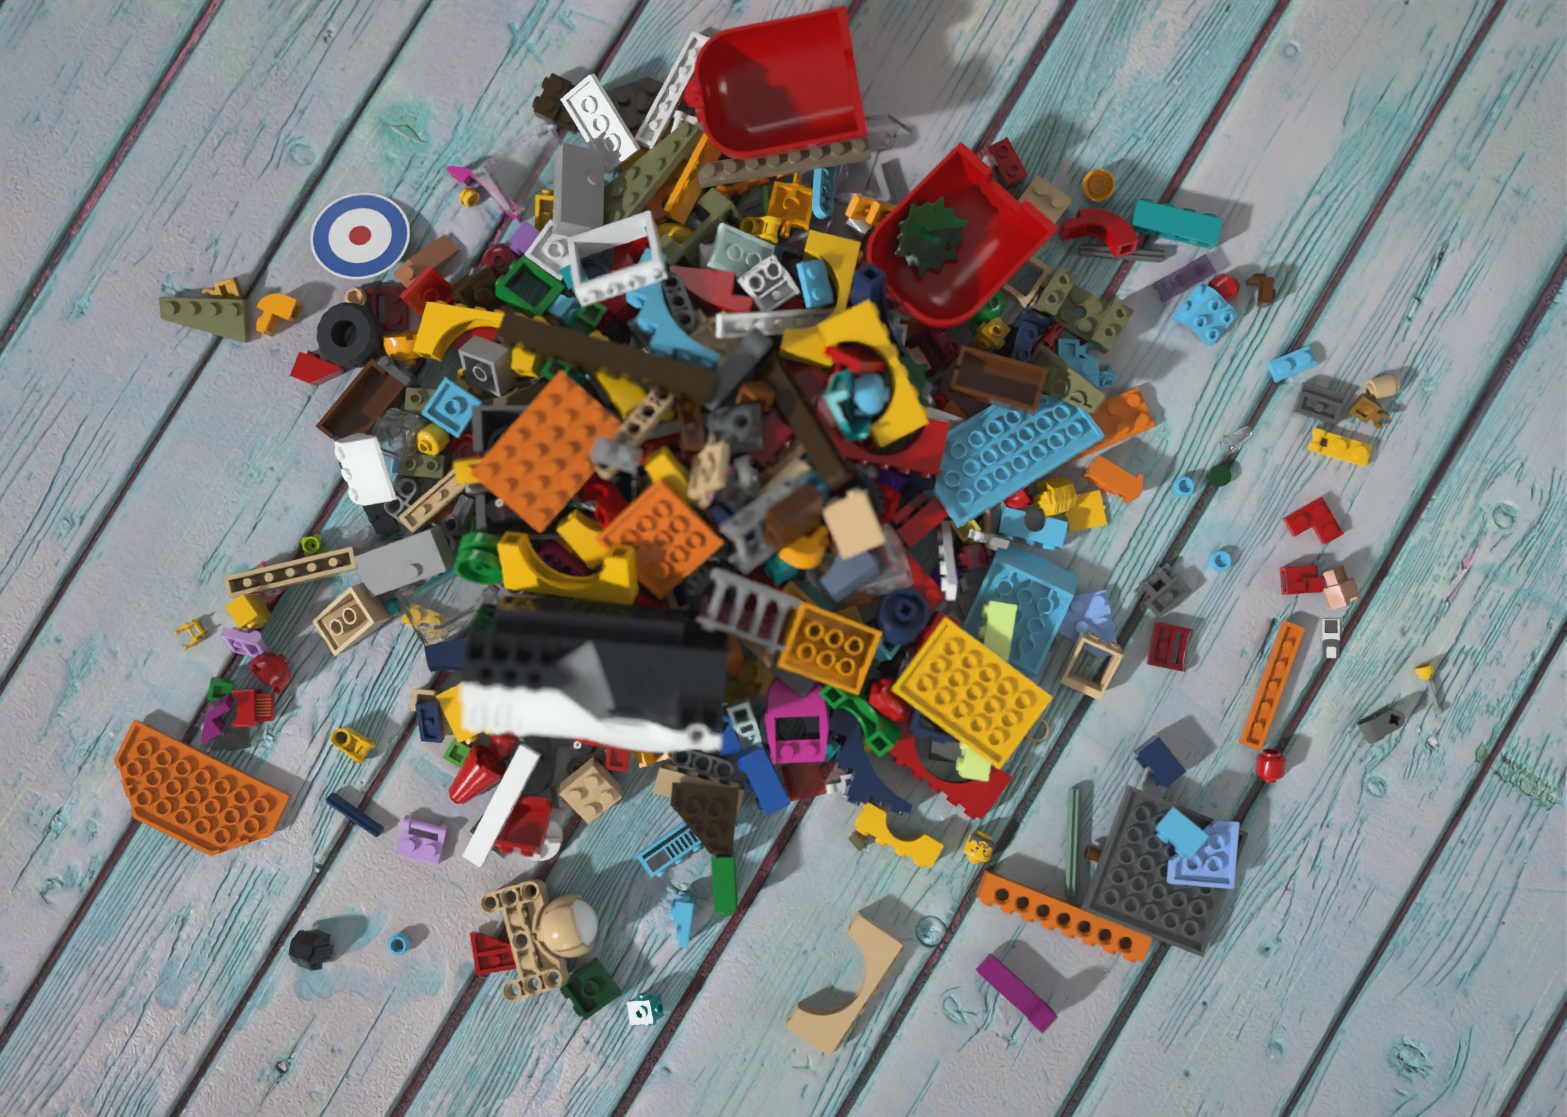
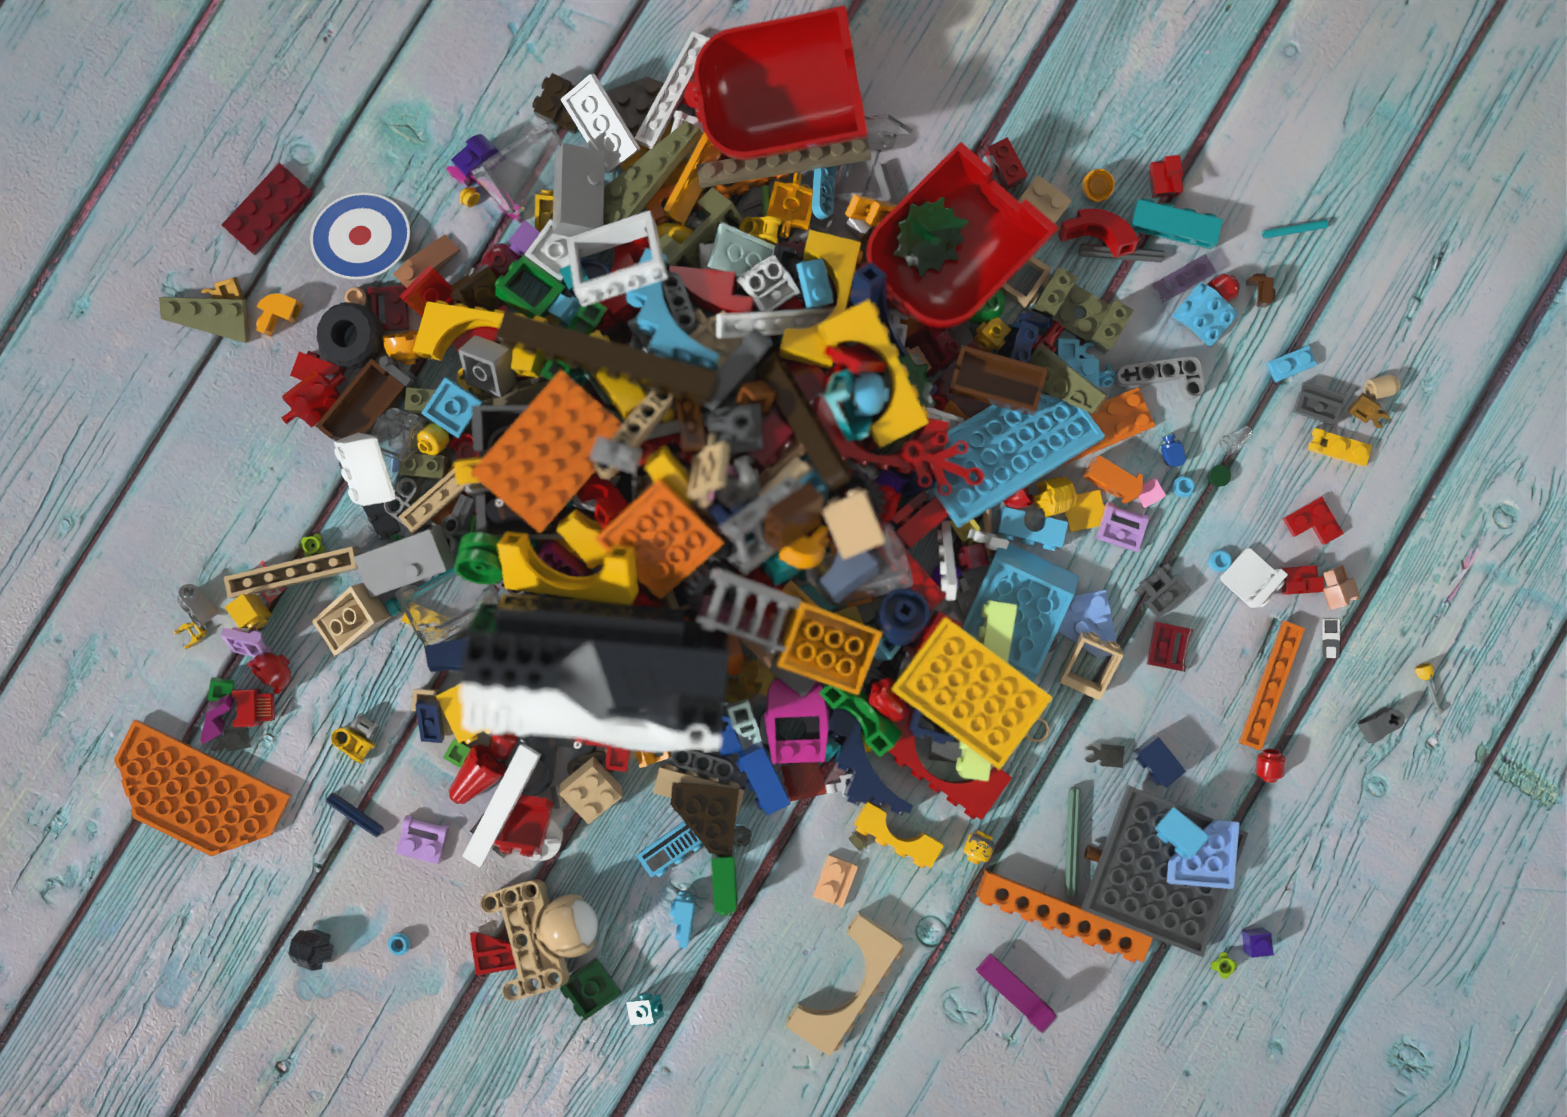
(198, 607): none -> light grey piece
(267, 209): none -> dark red plate
(312, 398): none -> red plate
(372, 727): none -> light grey bush
(476, 152): none -> dark purple brick
(746, 836): none -> clear smoke plate
(835, 880): none -> light nougat plate
(938, 462): none -> red plant
(1108, 755): none -> clear smoke plate
(1121, 534): none -> lavender plate
(1151, 493): none -> bright pink slope
(1158, 376): none -> light grey beam
(1166, 177): none -> red piece
(1173, 451): none -> blue arm
(1225, 971): none -> lime plate
(1252, 578): none -> white bracket
(1257, 942): none -> dark purple brick
(1287, 230): none -> teal piece

